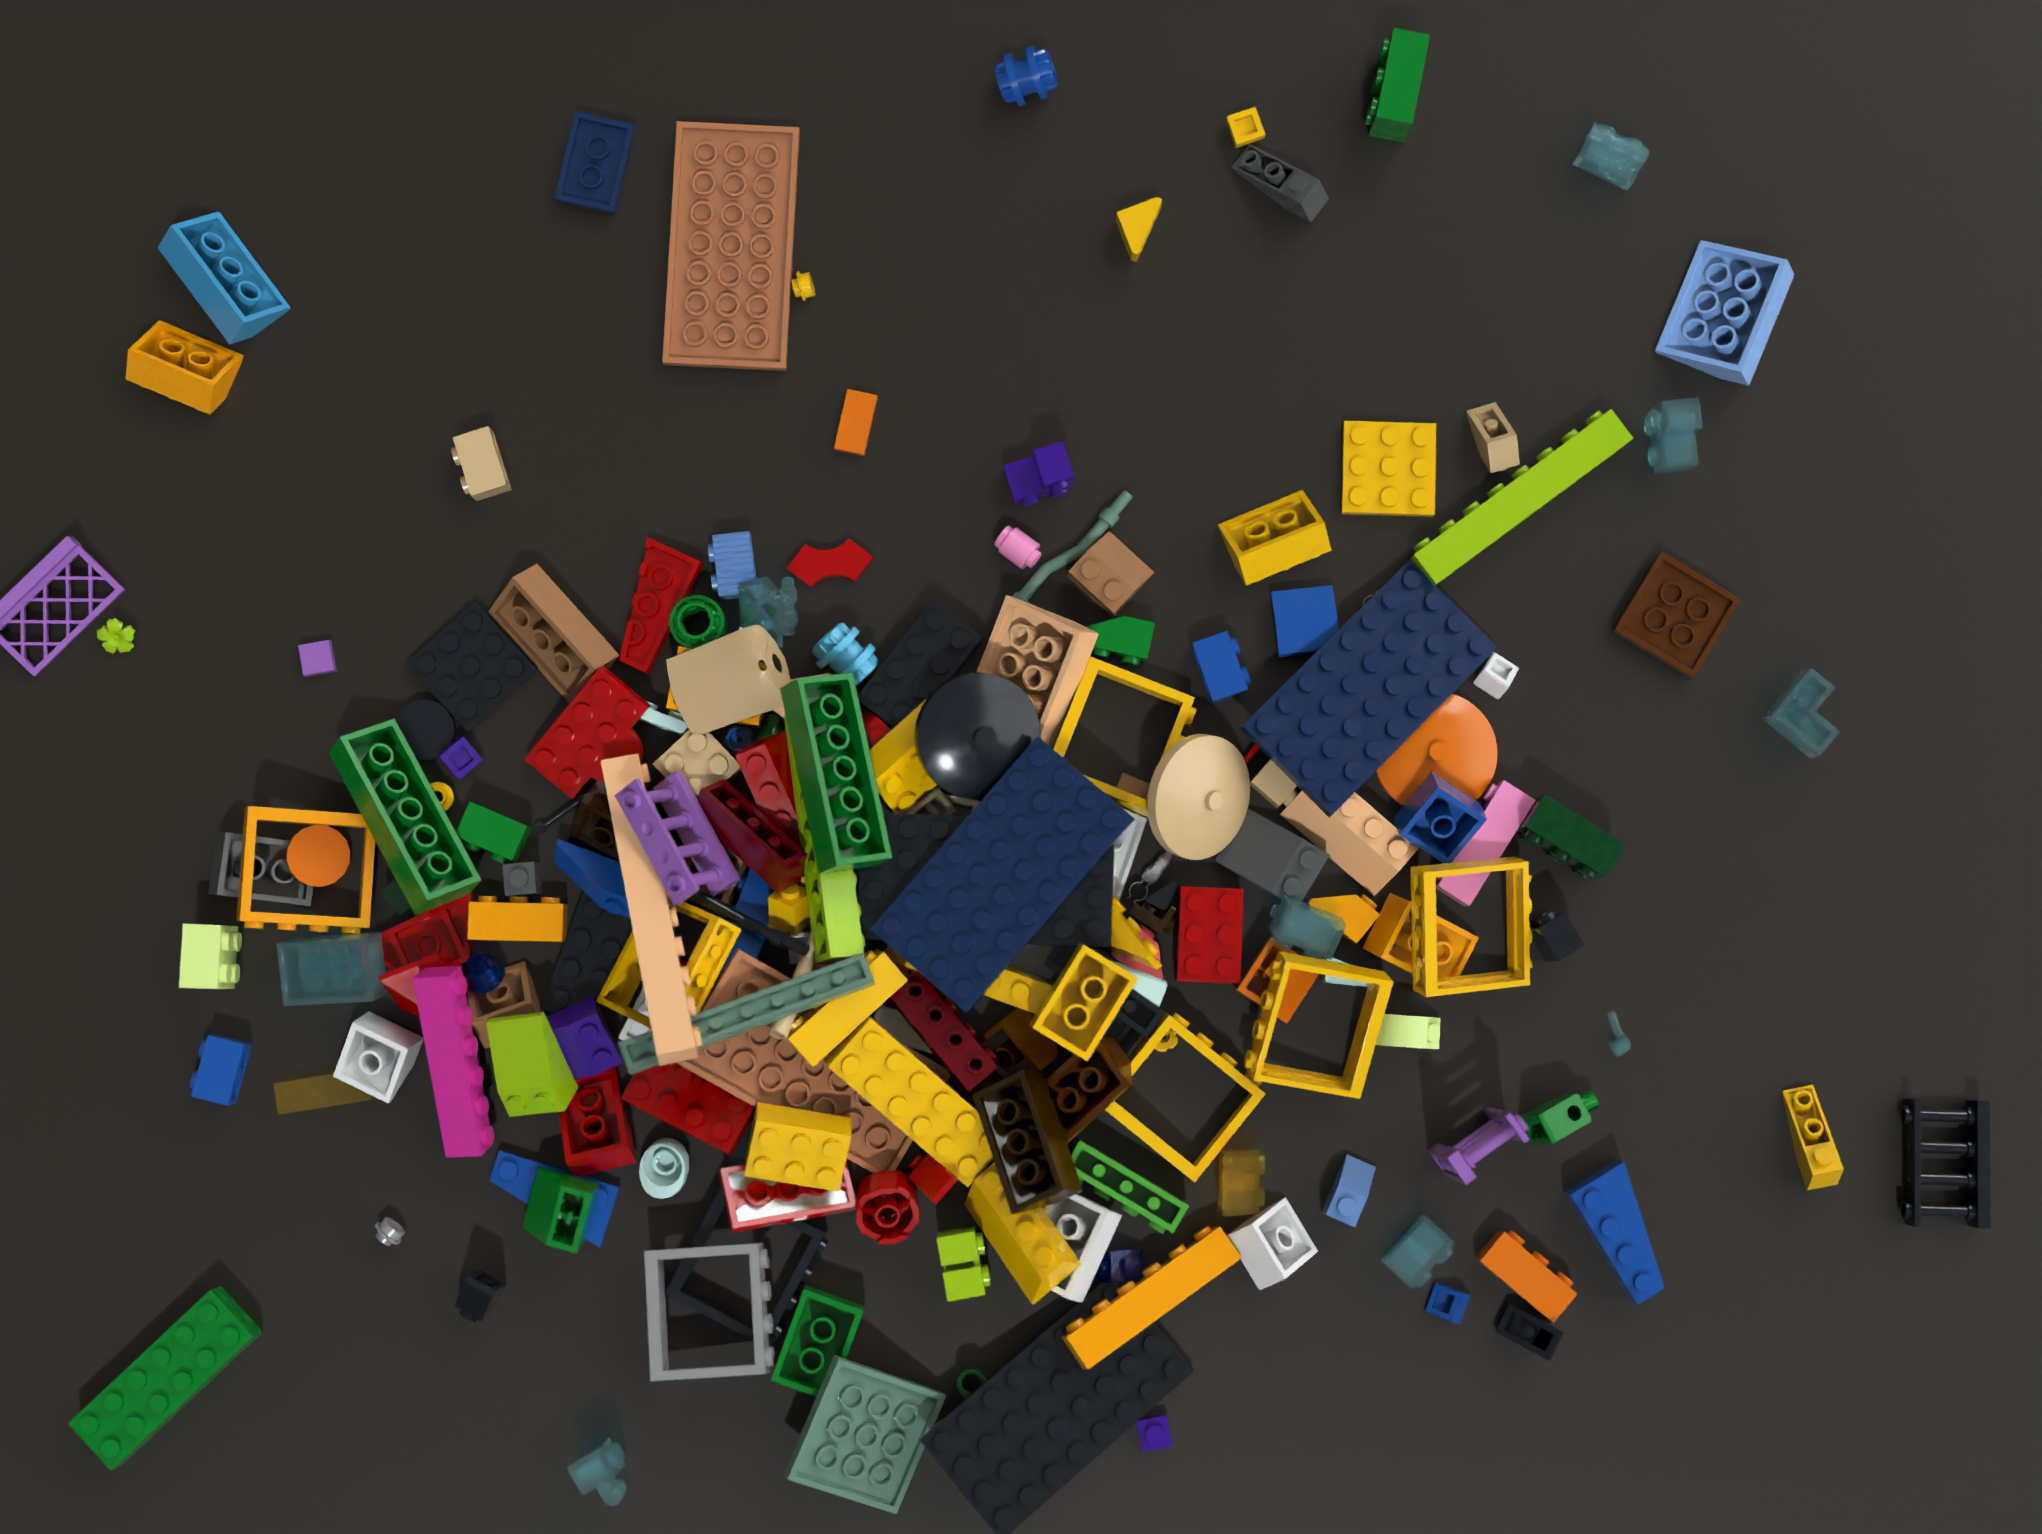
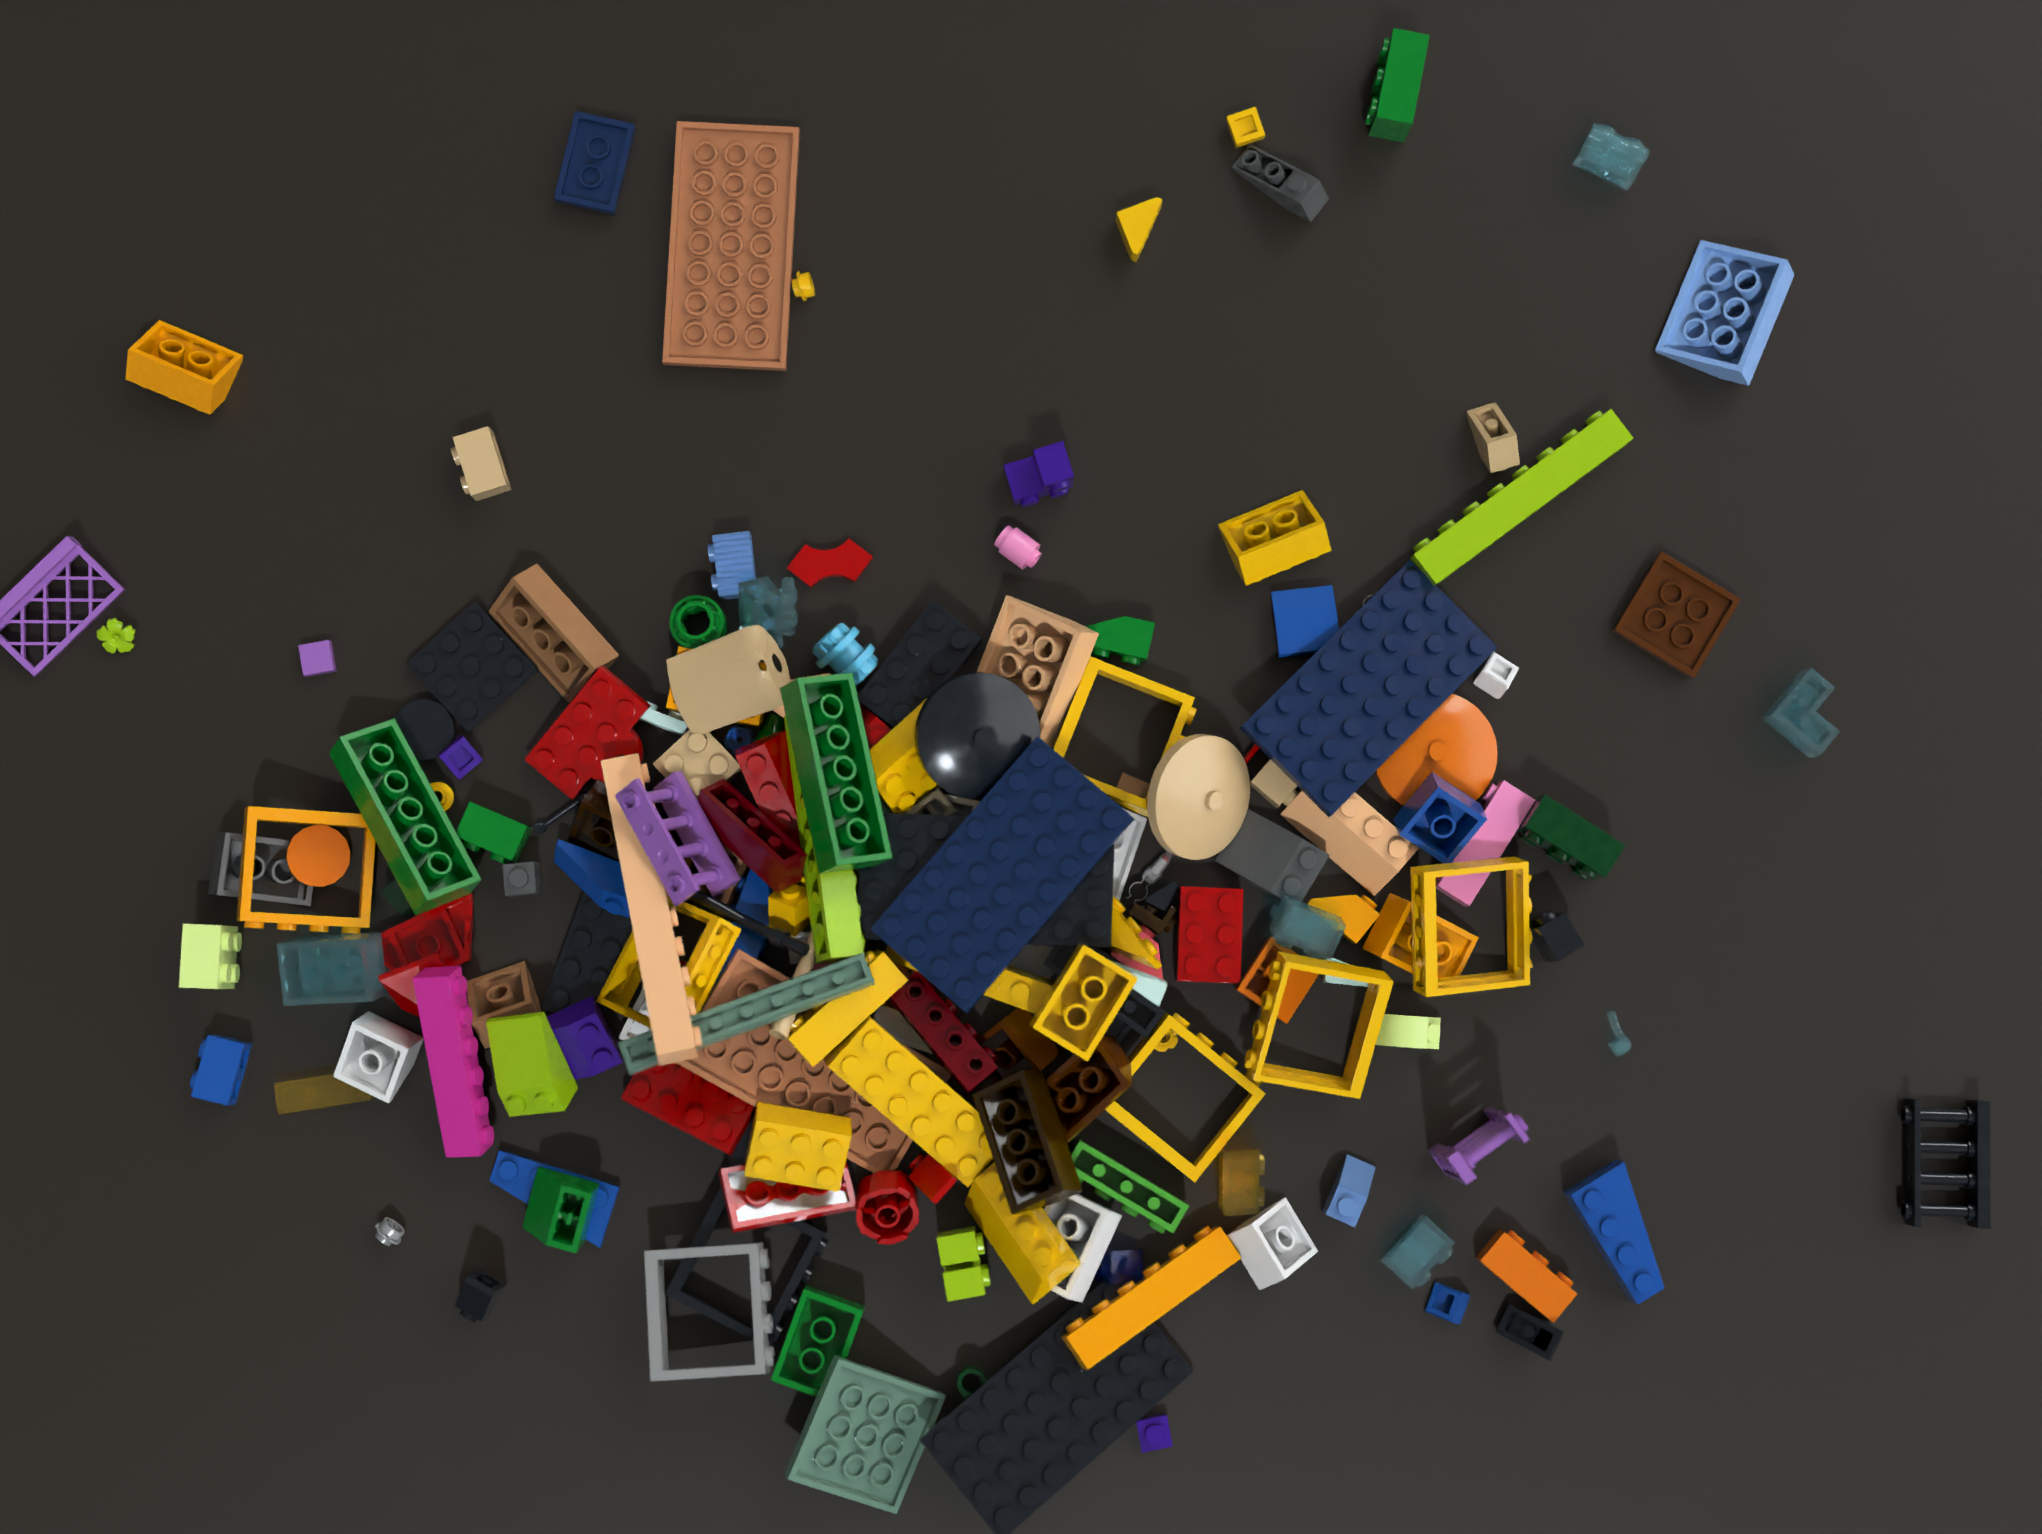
(165, 1377): green brick -> none
(223, 276): dark azure slope -> none
(483, 973): clear blue cone -> none
(517, 920): light orange brick -> none
(597, 1126): red slope -> none
(598, 1470): clear light blue brick -> none
(663, 582): red wing -> none
(664, 1168): light aqua hat -> none
(855, 422): orange tile -> none
(1026, 75): blue piece -> none
(1107, 518): sand green bar -> none
(1110, 573): medium nougat slope -> none
(1220, 667): blue brick -> none
(1388, 468): yellow plate -> none
(1559, 1117): green torso -> none
(1672, 435): clear light blue brick -> none
(1811, 1138): yellow slope -> none

